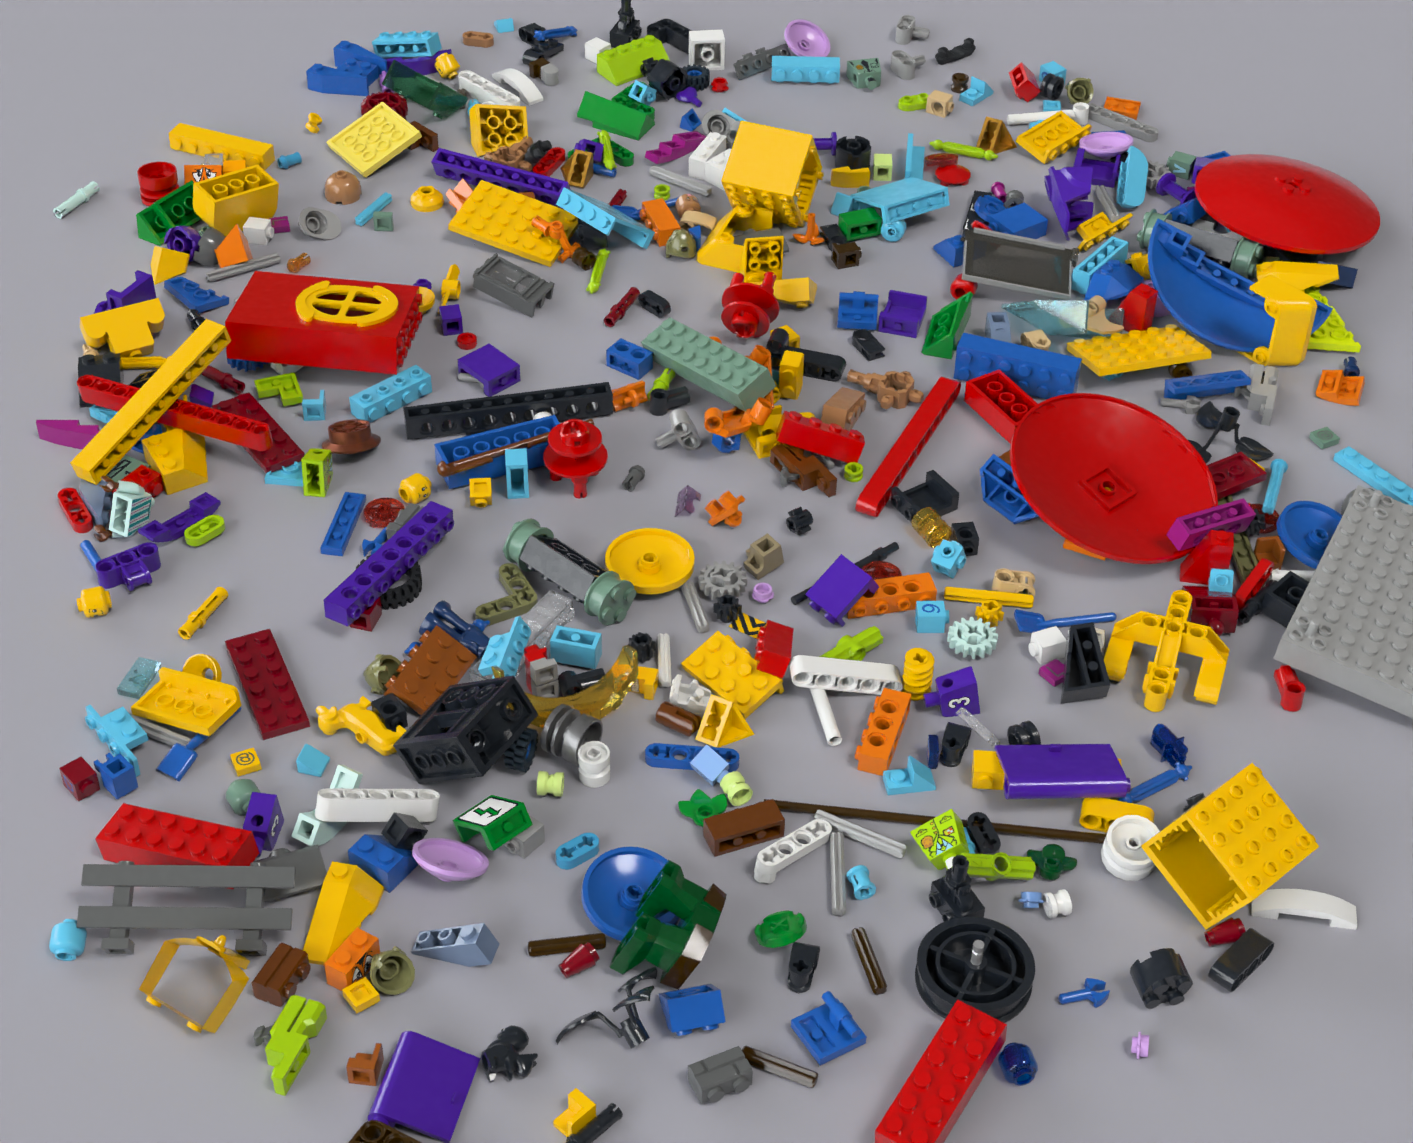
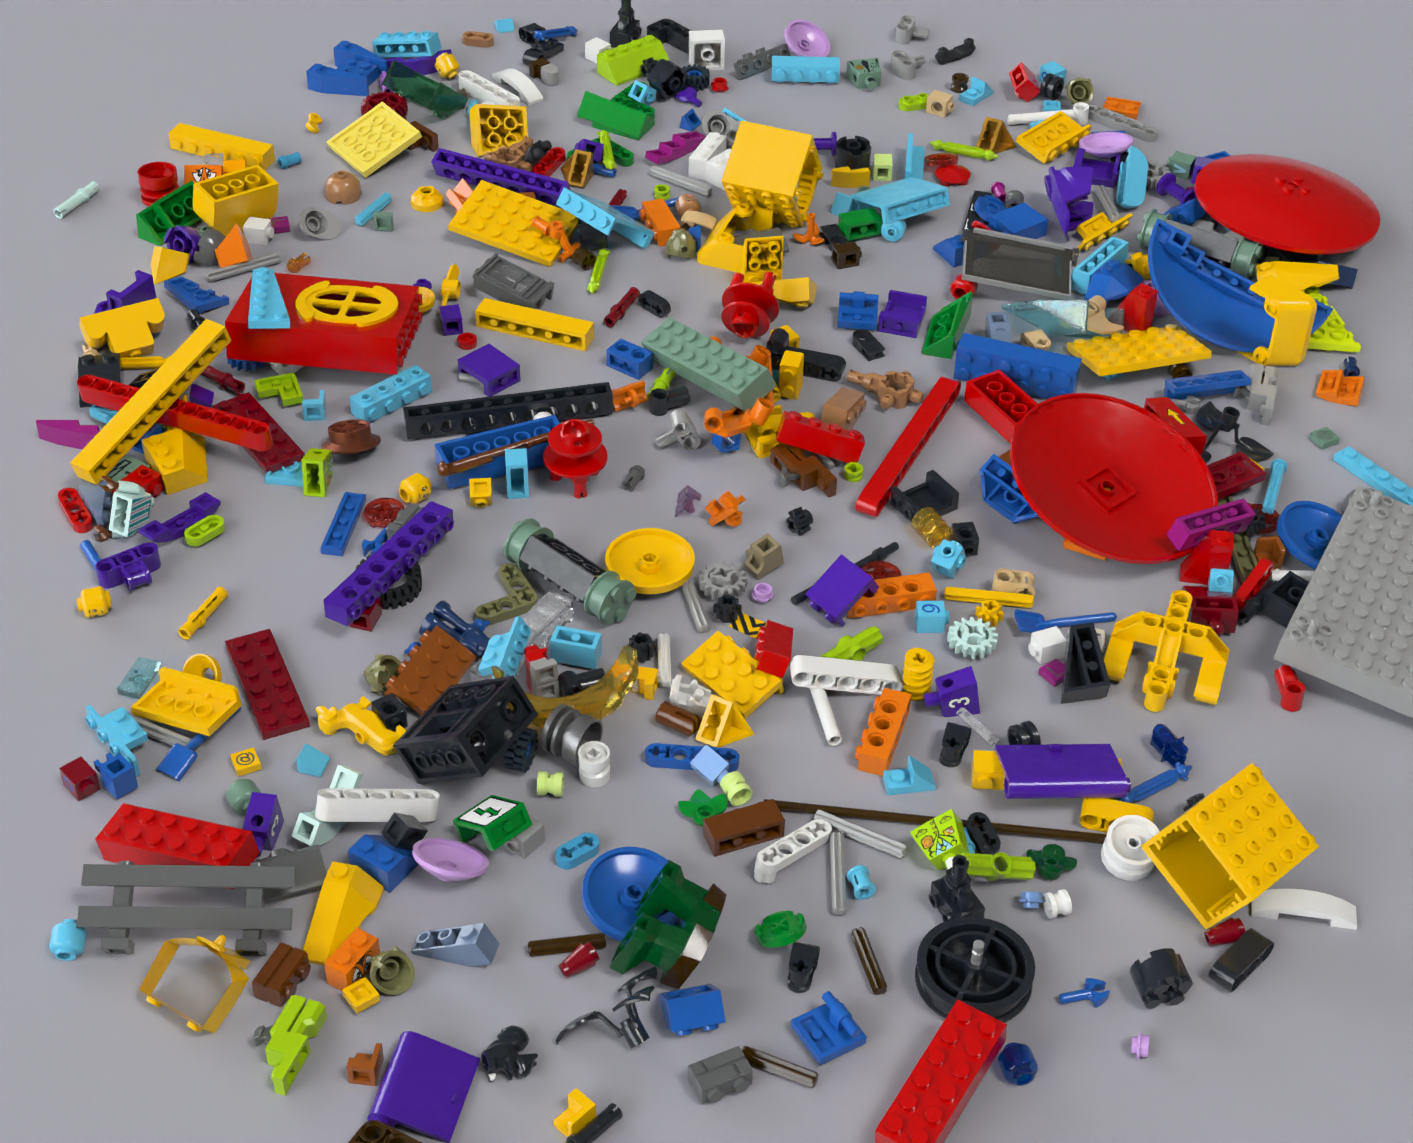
(266, 302): none -> medium azure wing
(534, 324): none -> yellow brick
(932, 751): clear blue tile -> none
(1174, 416): none -> red brick

